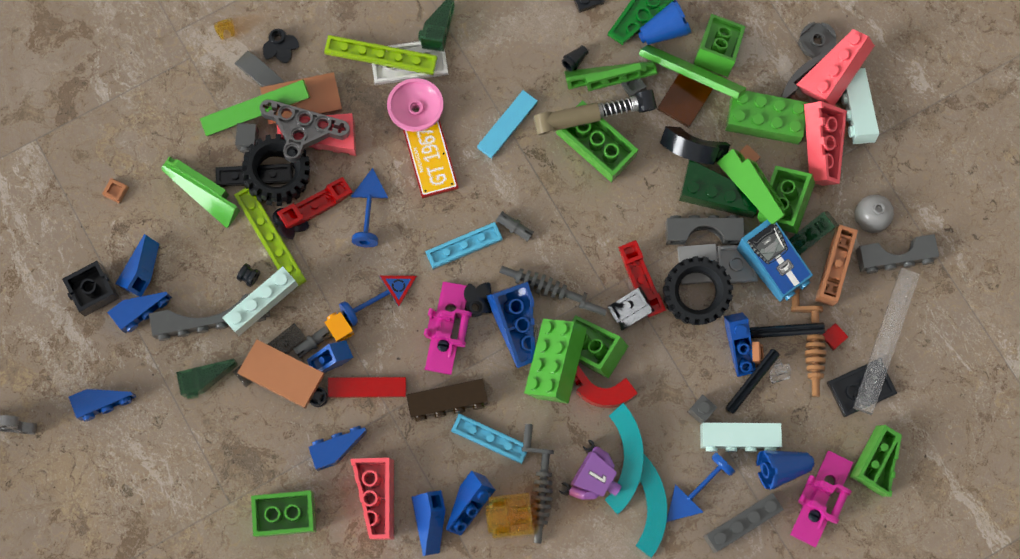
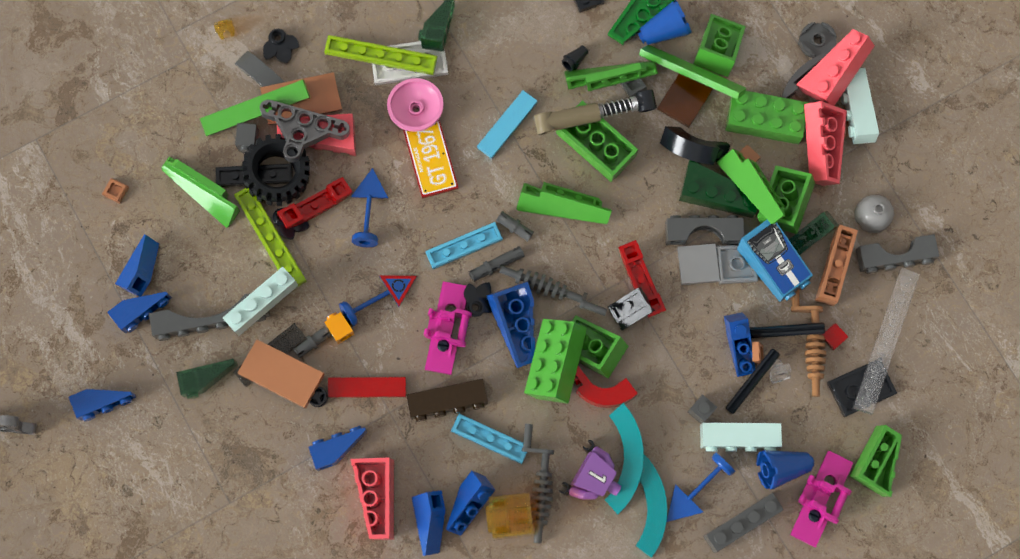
(90, 288): black brick -> none
(248, 275): black wheel -> none
(283, 513): bright green brick -> none
(331, 356): blue slope -> none
(491, 266): none -> dark grey pin
(562, 203): none -> bright green wedge
(715, 273): black tyre -> none

